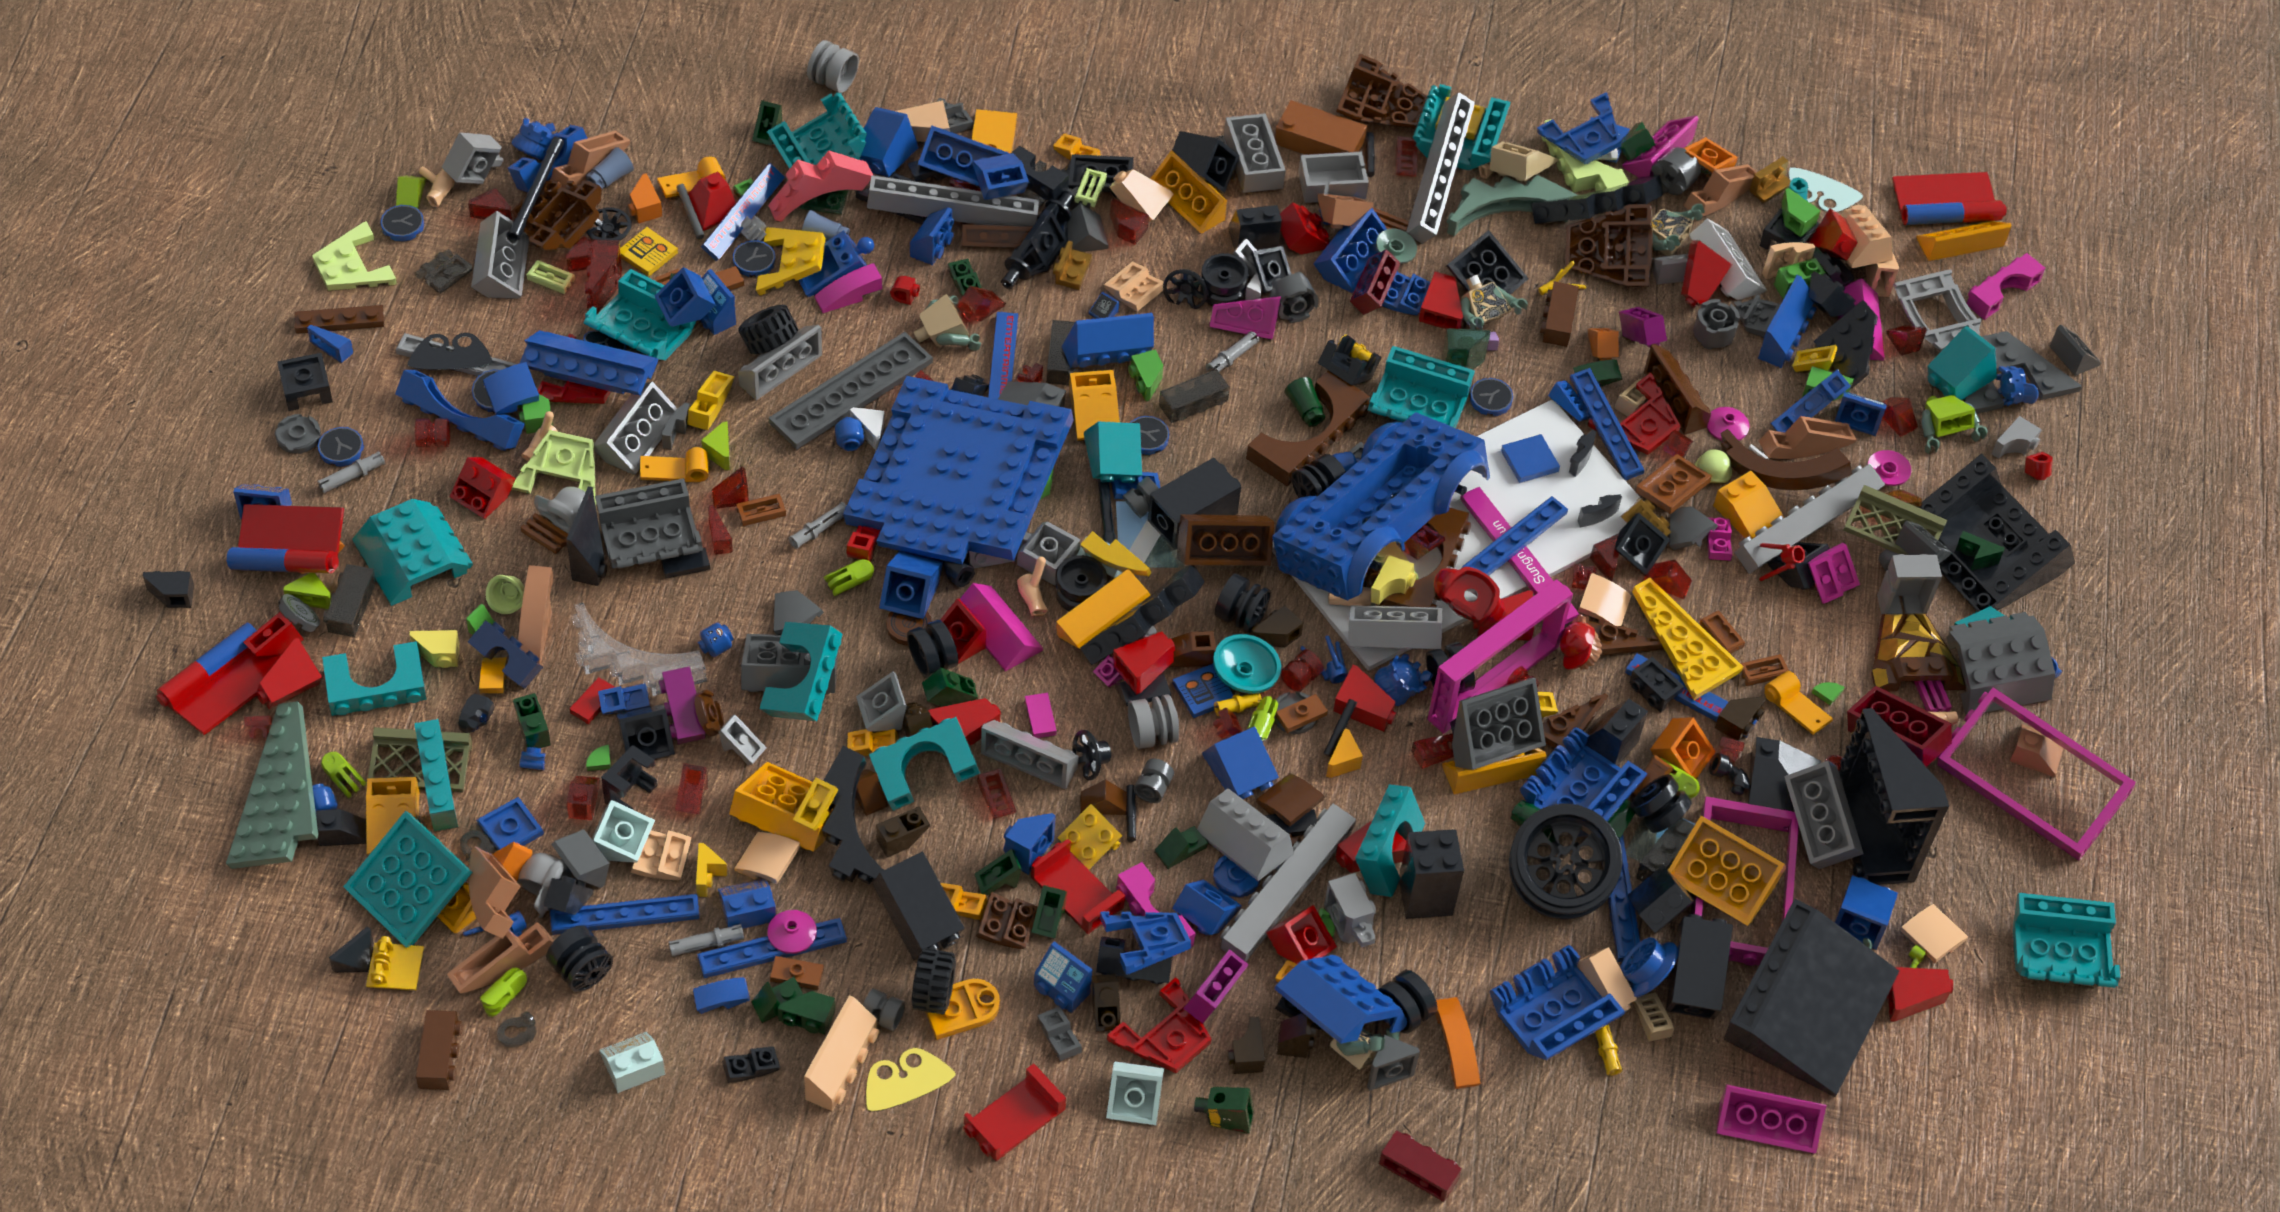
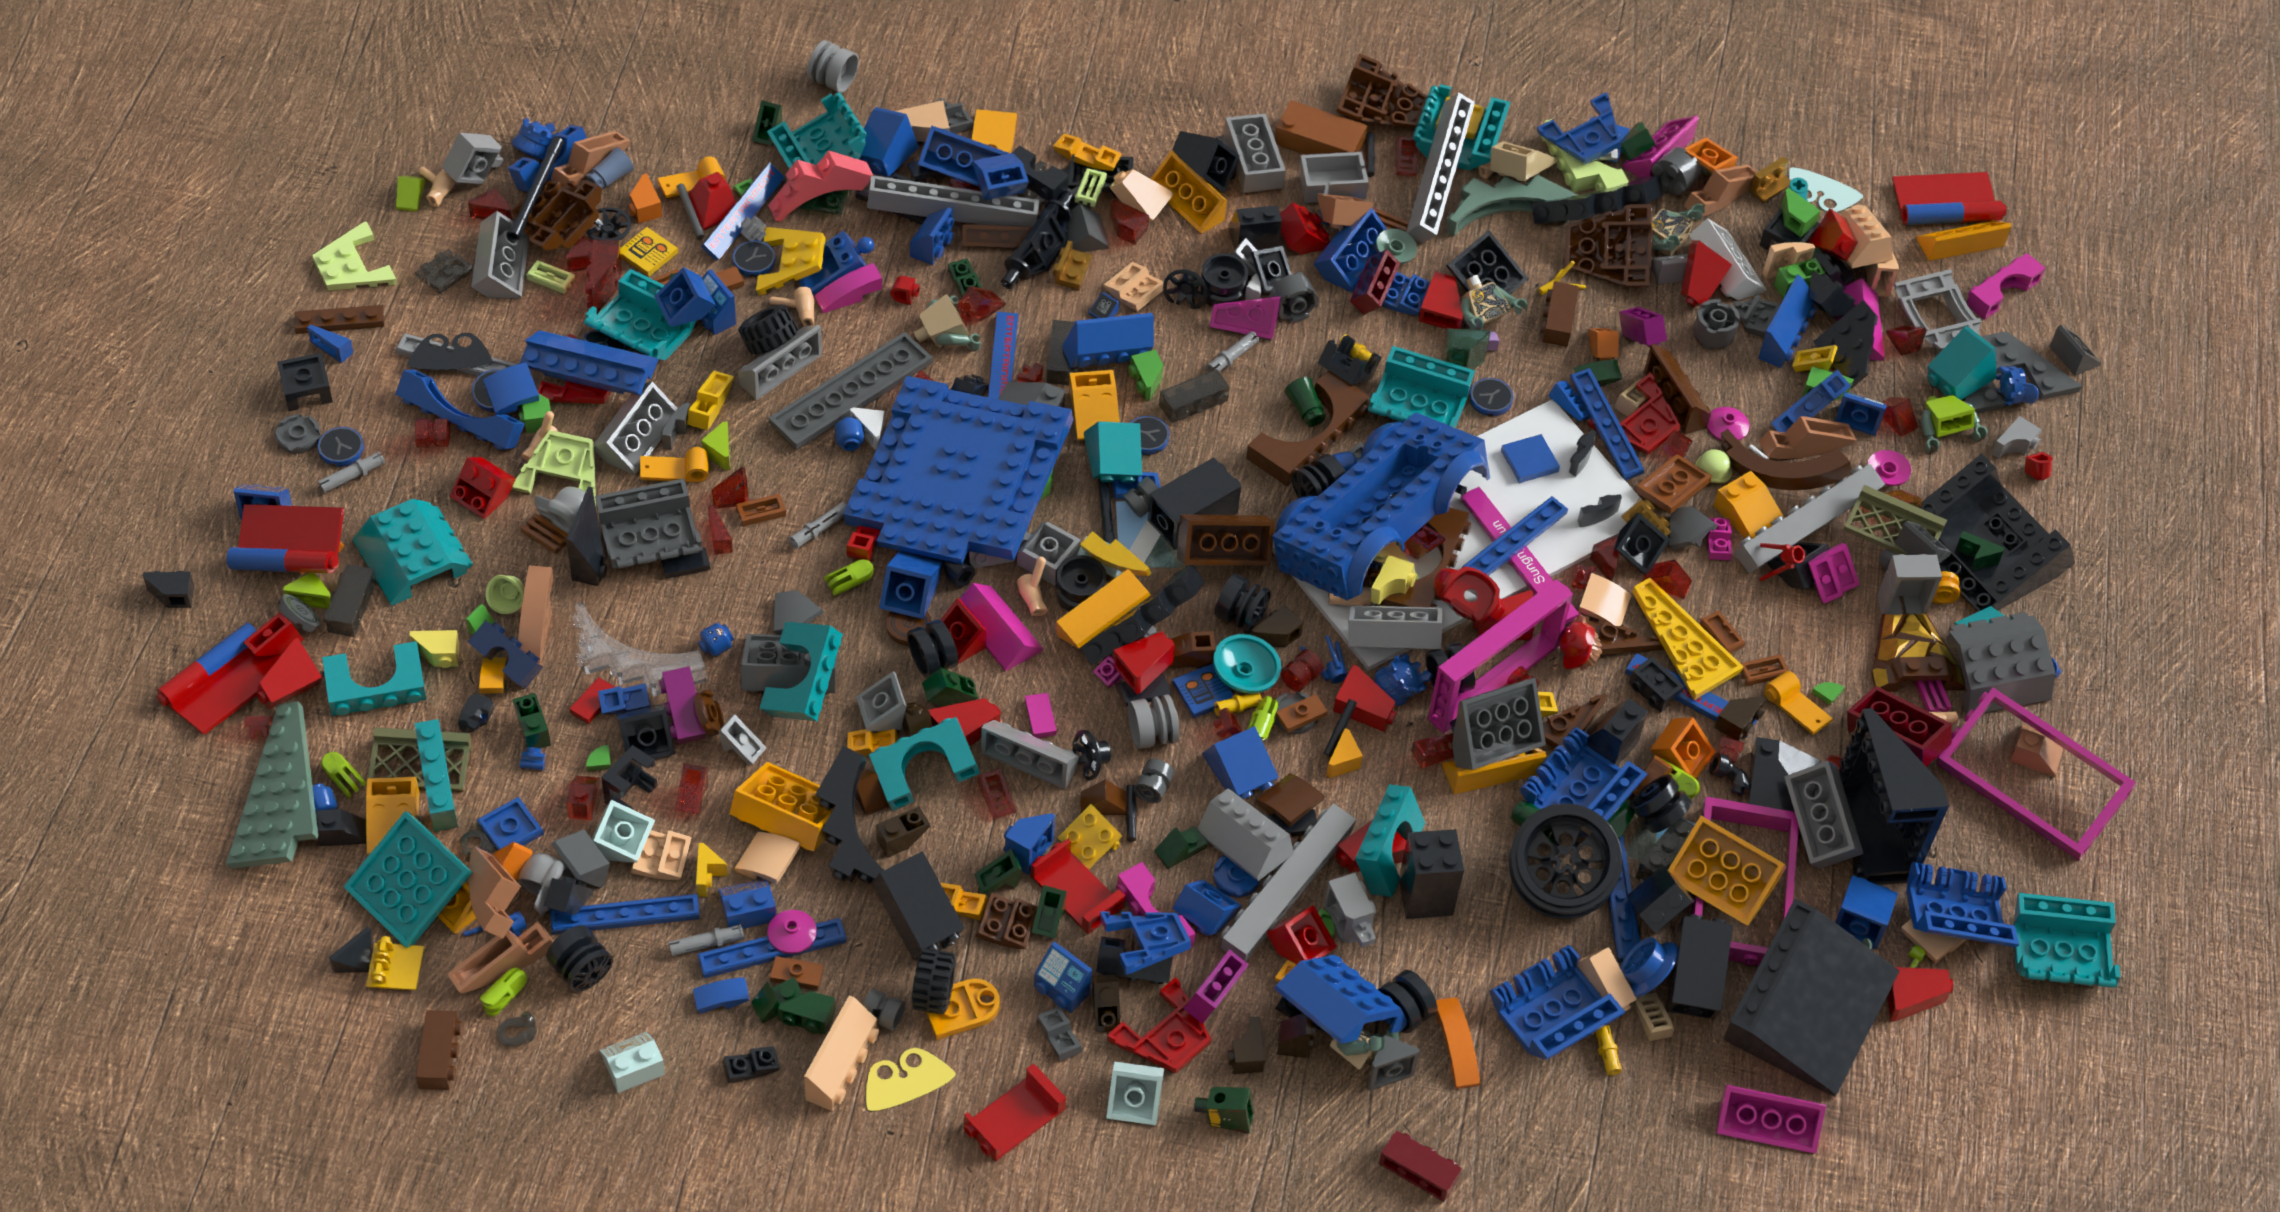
(402, 222): black tile -> none
(802, 301): none -> light nougat piece
(814, 807): yellow slope -> none
(818, 223): sand blue plant -> none
(1097, 158): none -> light orange slope
(1948, 589): none -> light orange wheel
(1955, 907): none -> blue slope

